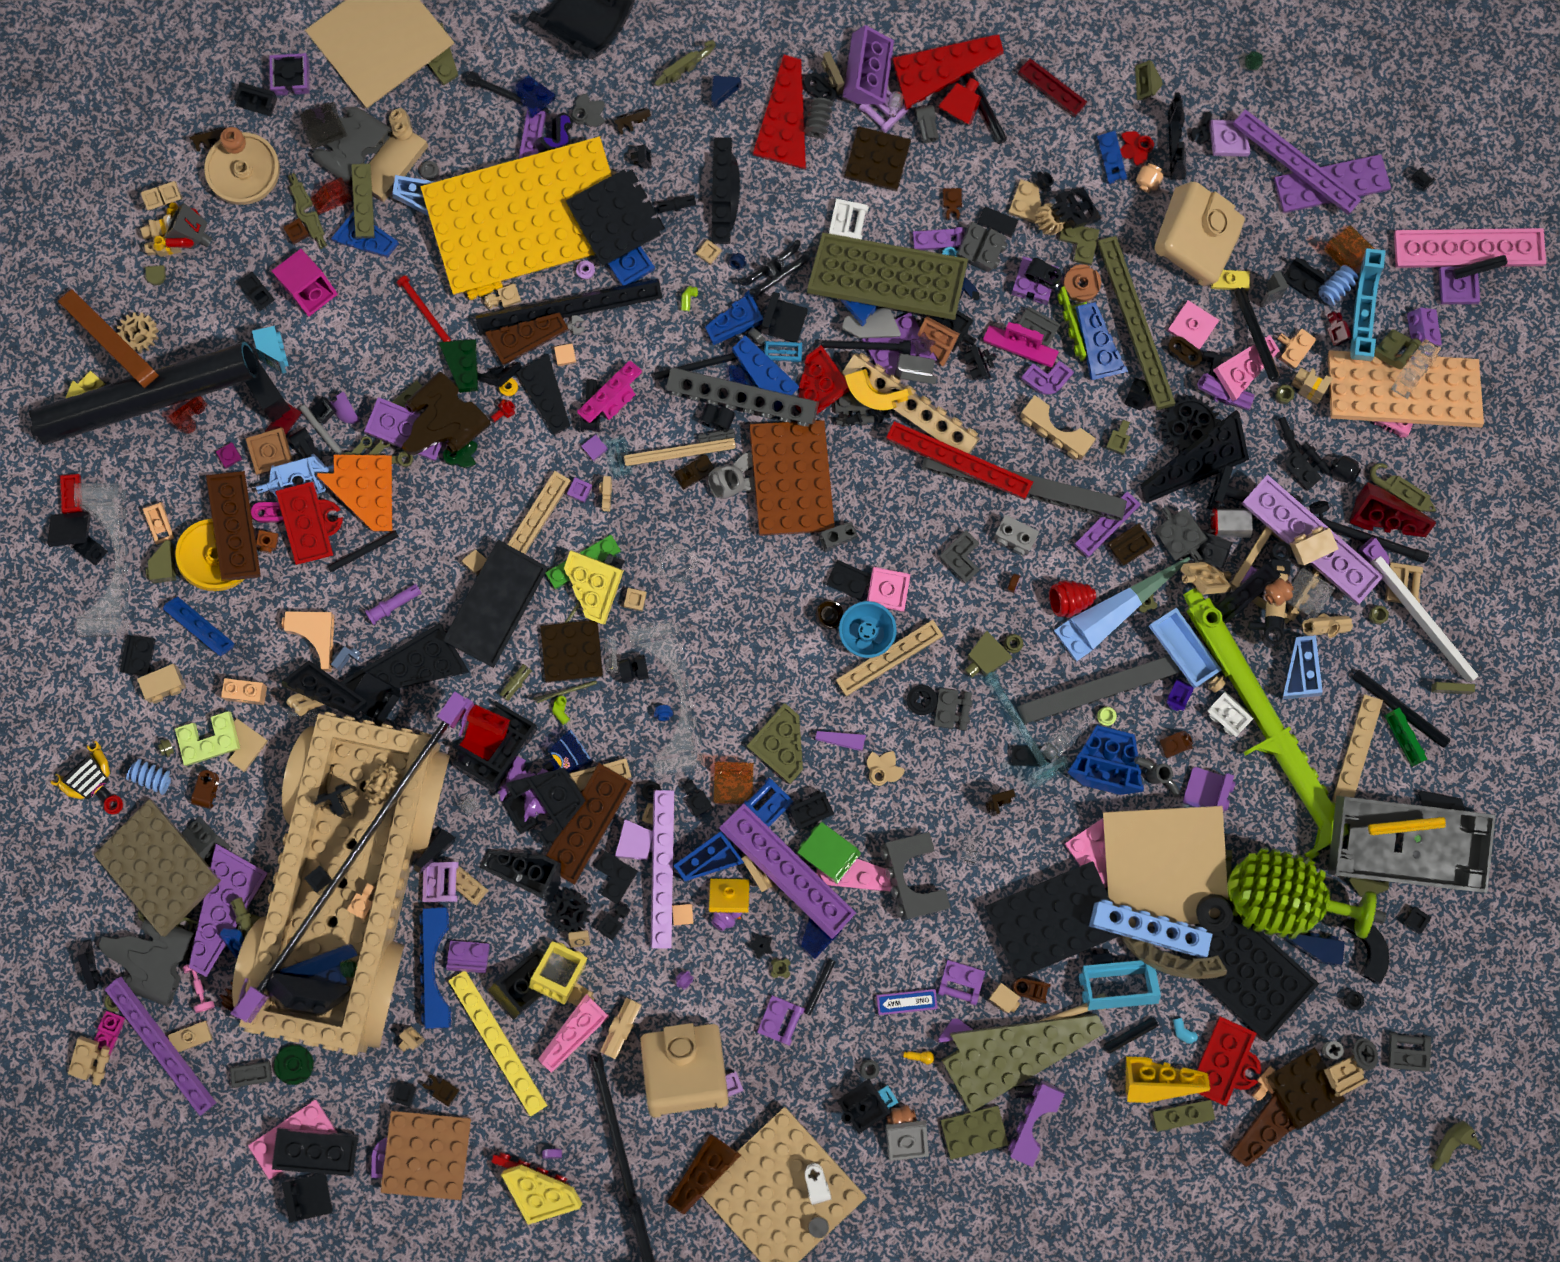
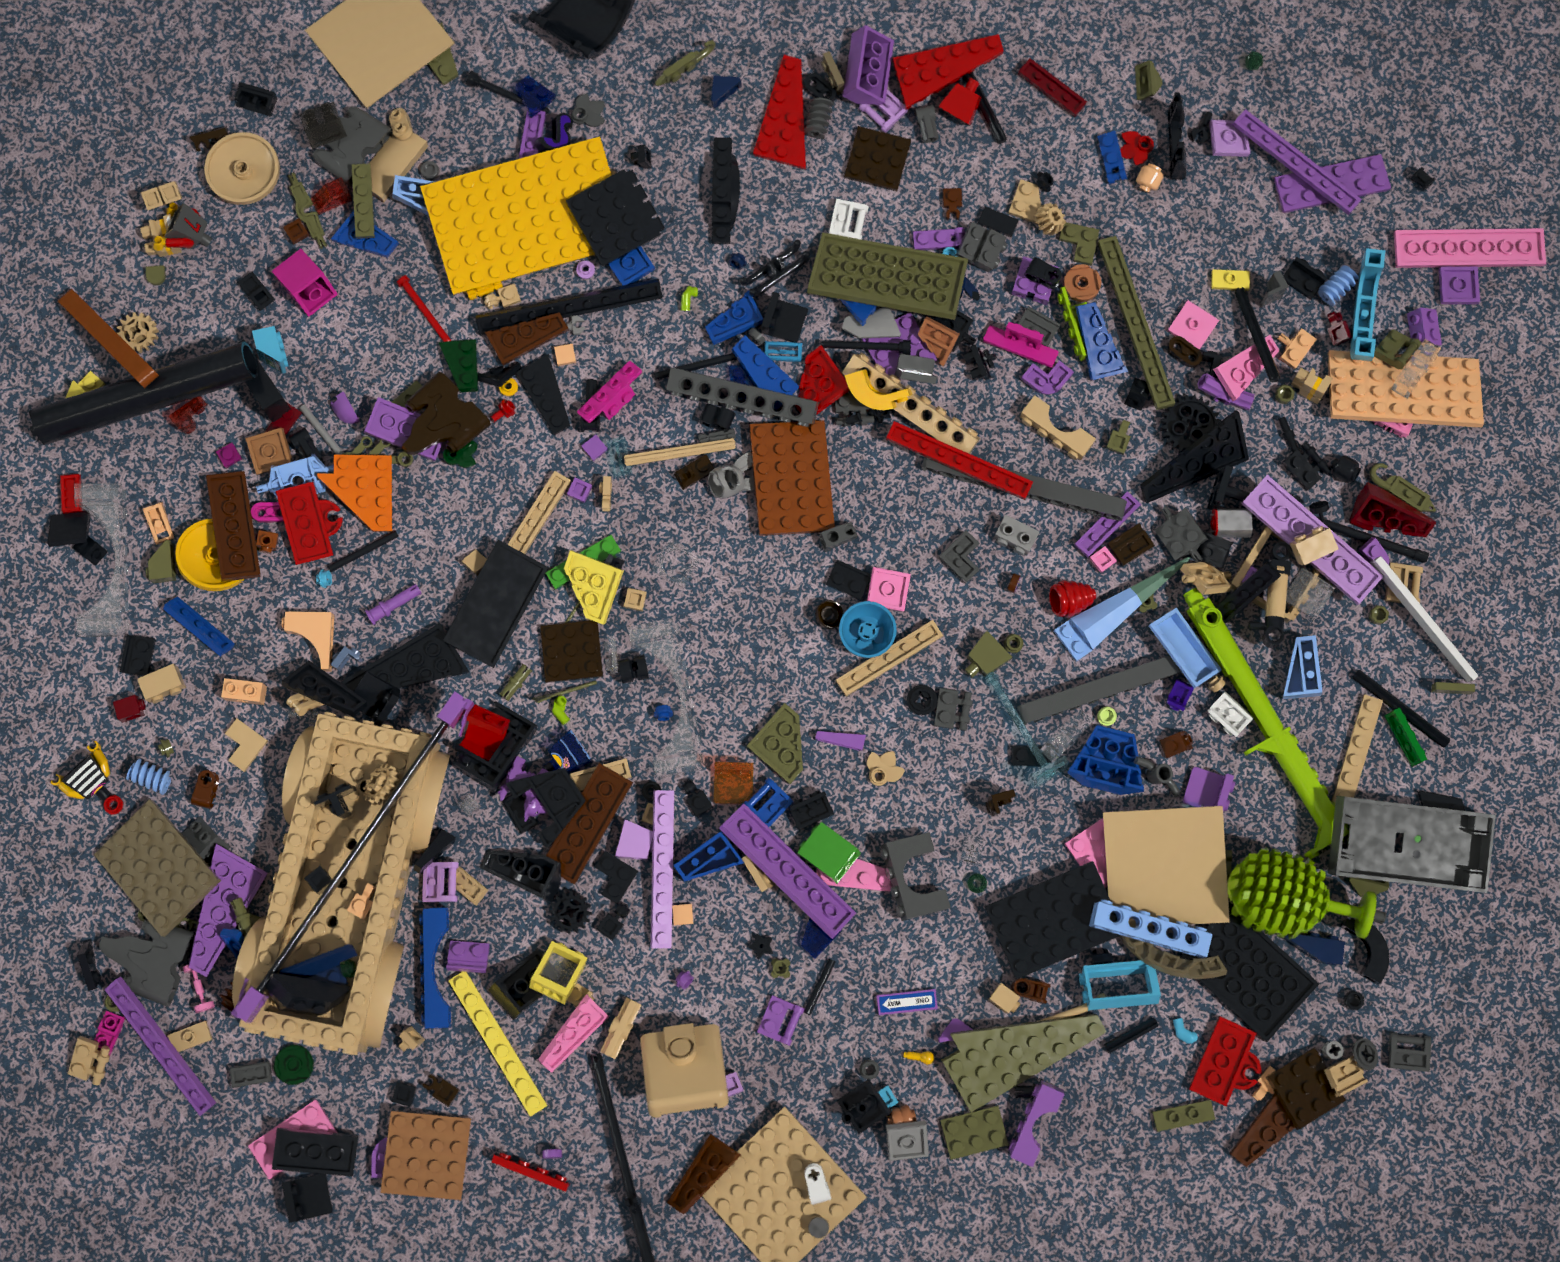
(129, 708): none -> dark red brick
(196, 750): yellowish green plate -> none
(233, 140): nougat piece -> none
(289, 74): piece -> none
(321, 578): none -> medium azure plate
(323, 410): black plate -> none
(539, 1195): light yellow plate -> none
(579, 938): tan tile -> none
(638, 115): dark brown plate -> none
(677, 203): black pin -> none
(708, 252): tan tile -> none
(725, 919): medium lavender animal -> none
(729, 895): yellow plate -> none
(895, 102): clear cylinder -> none
(923, 339): clear purple plate -> none
(964, 976): medium lavender plate -> none
(981, 878): none -> clear green plate
(1069, 213): black piece -> none
(1103, 559): none -> bright pink plate
(1156, 1082): yellow wedge -> none
(1199, 232): tan piece -> none
(1214, 924): black tyre -> none
(1279, 592): nougat piece -> none
(1327, 625): tan piece -> none
(1348, 248): clear orange bracket -> none
(1406, 826): yellow axle -> none
(1417, 920): black plate -> none
(1458, 1134): olive animal -> none
(1479, 267): black axle -> none

